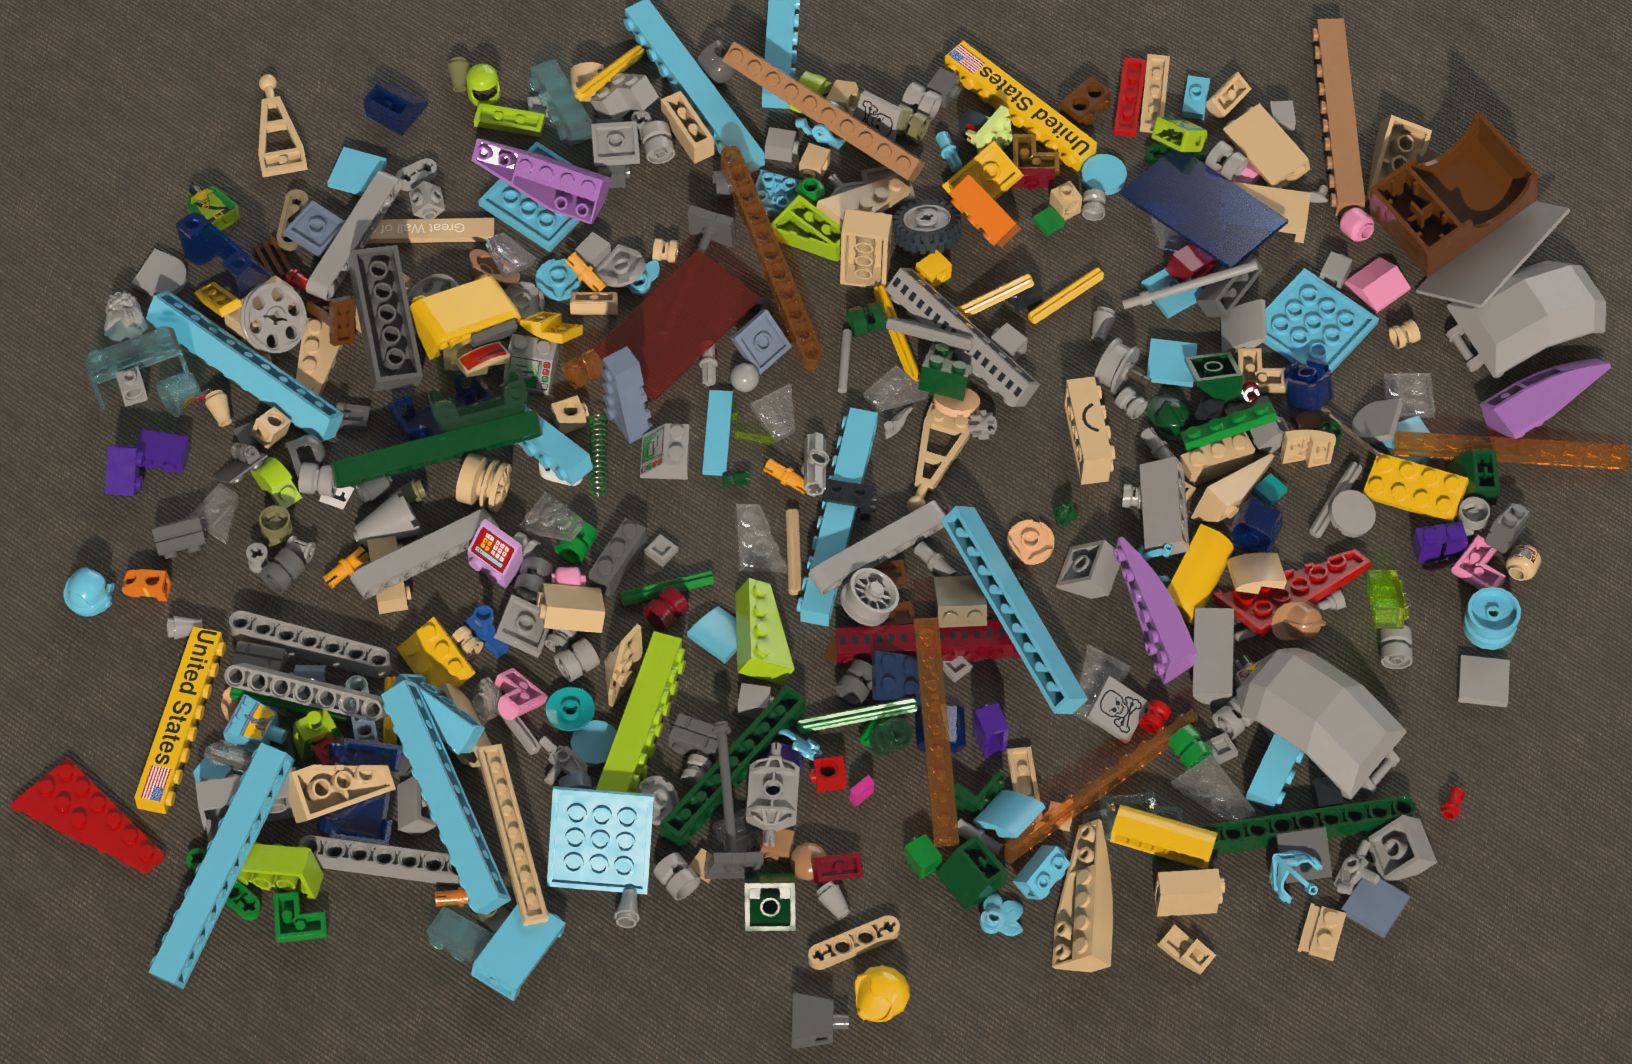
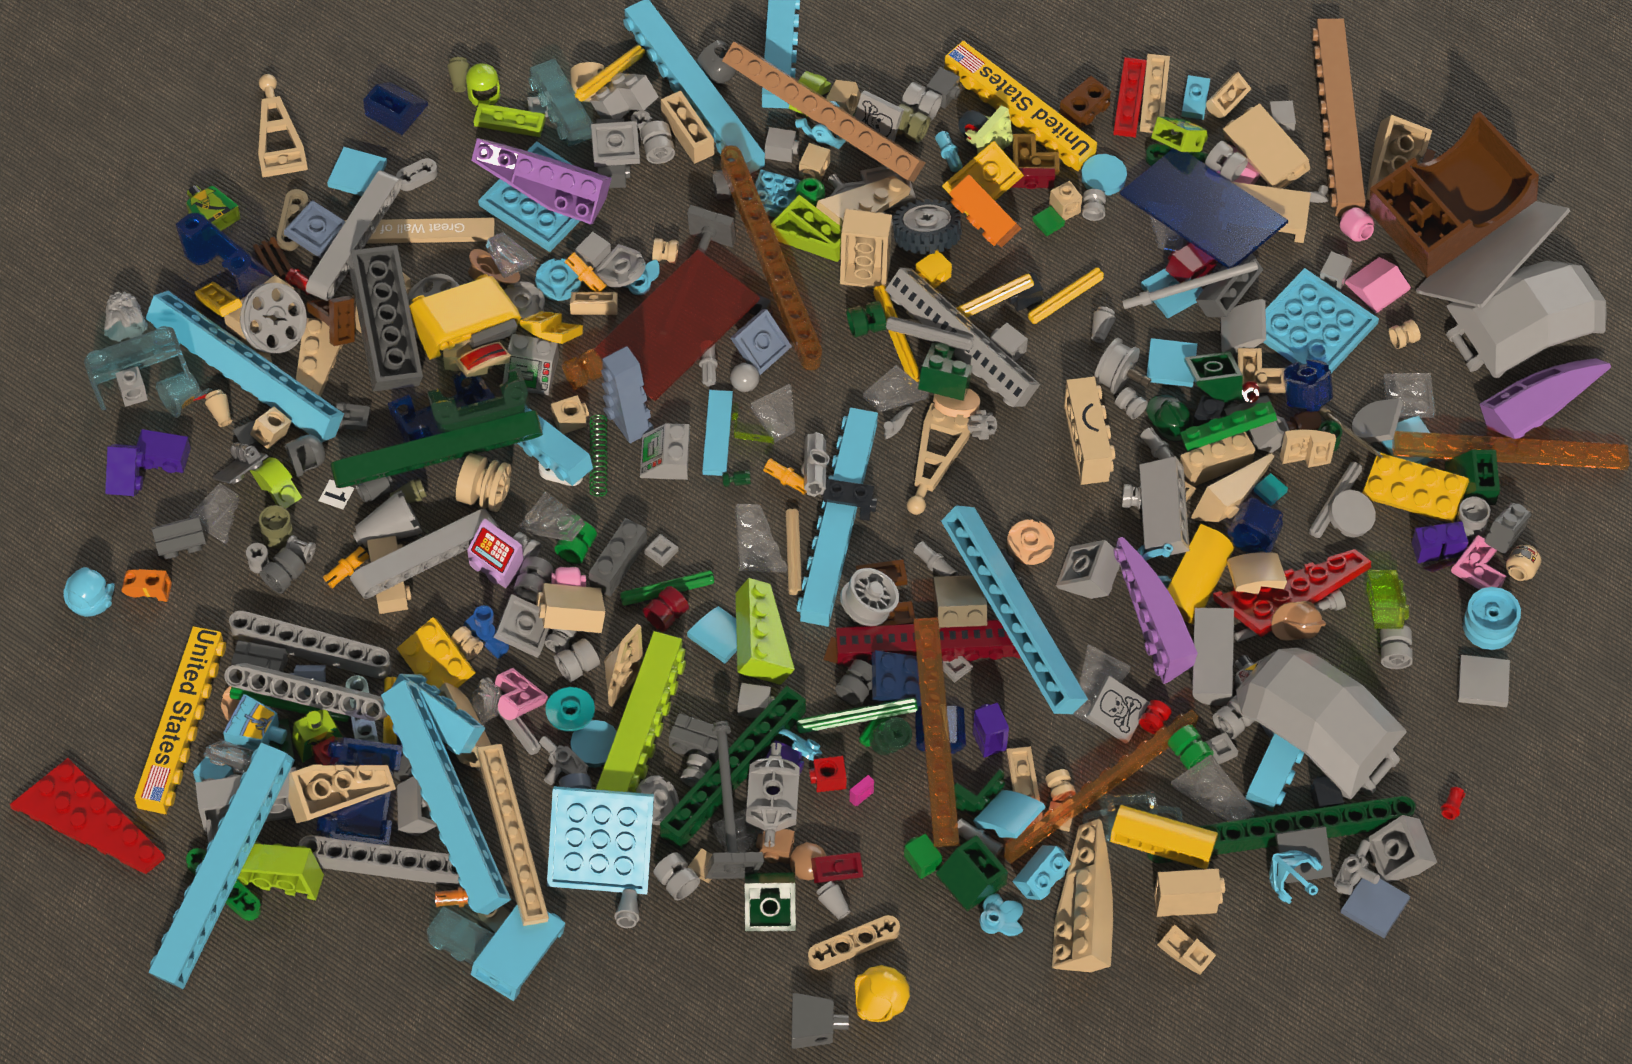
(160, 274): light grey tile -> none
(181, 626): light grey cone -> none
(292, 925): green brick -> none
(316, 479): light grey wheel -> none
(427, 200): light grey brick -> none
(844, 361): light grey bar -> none
(878, 547): light grey beam -> none
(1060, 784): none -> tan wheel
(1064, 512): dark green plant -> none
(1322, 932): tan plate -> none

